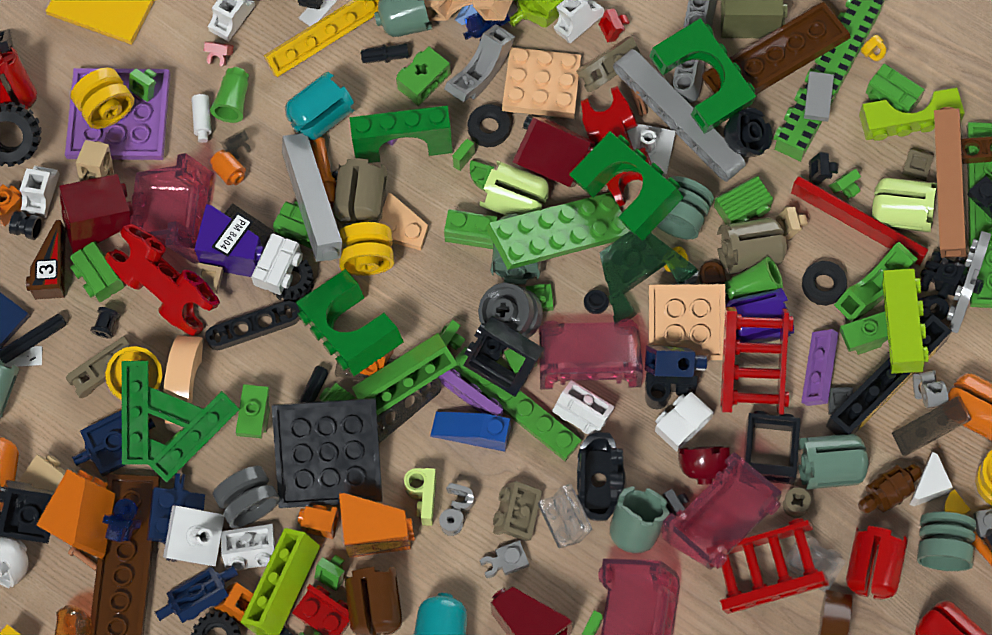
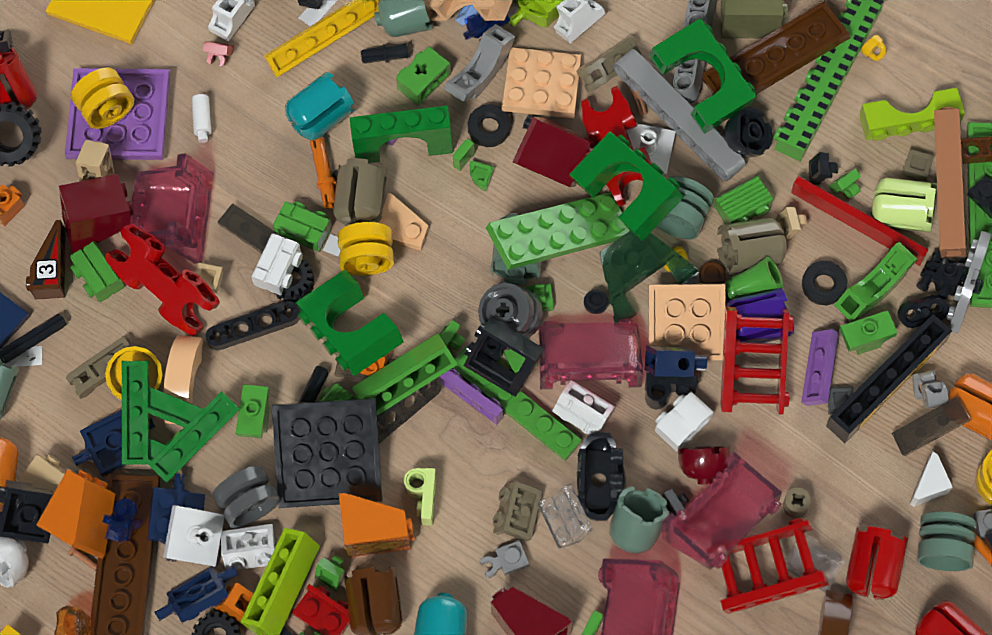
(26, 225): black wheel -> none
(38, 190): white brick -> none
(105, 322): black bush -> none
(142, 83): bright green tile -> none
(228, 167): orange brick -> none
(231, 96): bright green plant -> none
(232, 234): sticker -> none
(235, 141): clear smoke tile -> none
(243, 257): dark purple slope -> none
(311, 197): light grey brick -> none
(318, 520): orange brick -> none
(452, 519): light grey leg -> none
(468, 229): bright green brick -> none
(472, 429): blue slope -> none
(514, 191): yellowish green cylinder -> none
(612, 24): red tile -> none
(784, 422): black window -> none
(818, 96): light grey tile -> none
(833, 461): sand green cylinder -> none
(890, 488): reddish brown piece -> none
(894, 88): bright green brick -> none
(903, 321): lime brick -> none
(956, 504): yellow tile -> none

